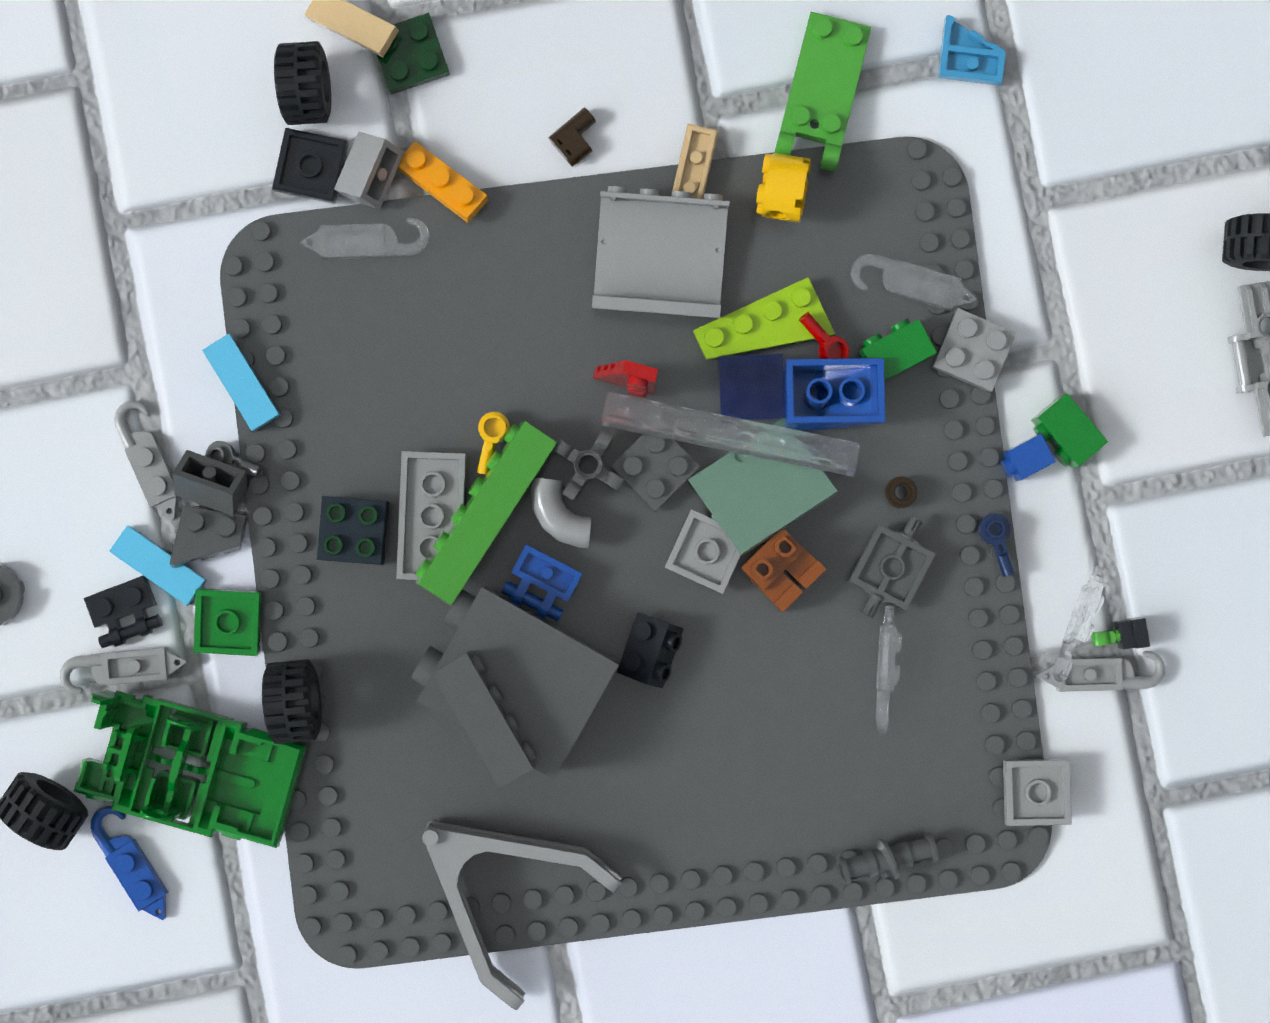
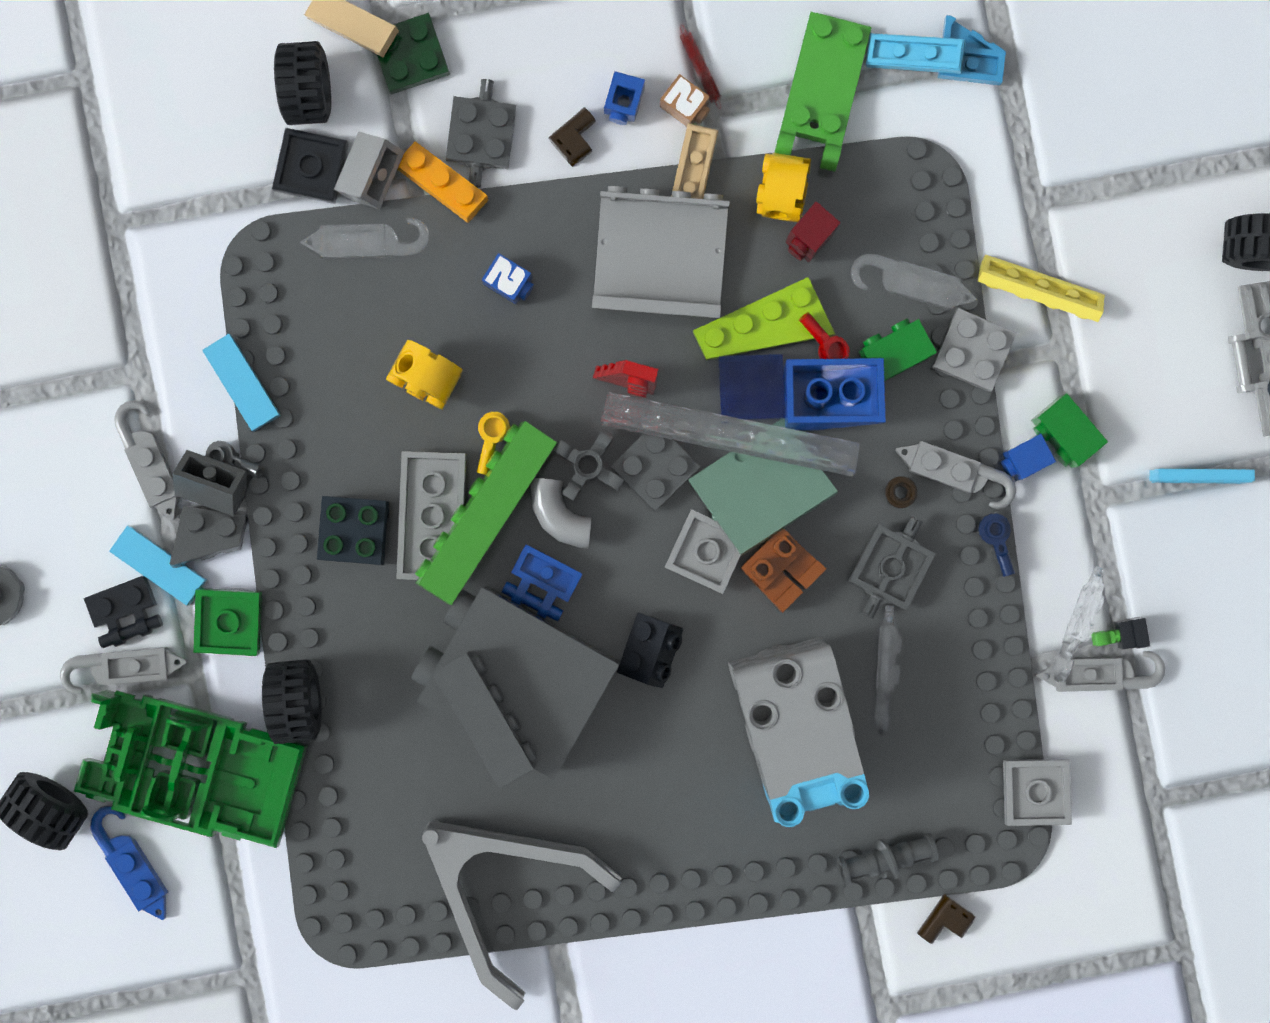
(424, 374): none -> yellow brick
(480, 132): none -> dark grey plate
(508, 279): none -> brick
(624, 87): none -> blue brick
(685, 102): none -> brick
(716, 90): none -> red piece
(800, 729): none -> light grey piece
(811, 233): none -> dark red brick
(915, 53): none -> medium azure tile
(949, 915): none -> dark brown piece
(955, 470): none -> light grey plate
(1041, 288): none -> light yellow plate
(1212, 476): none -> medium azure tile

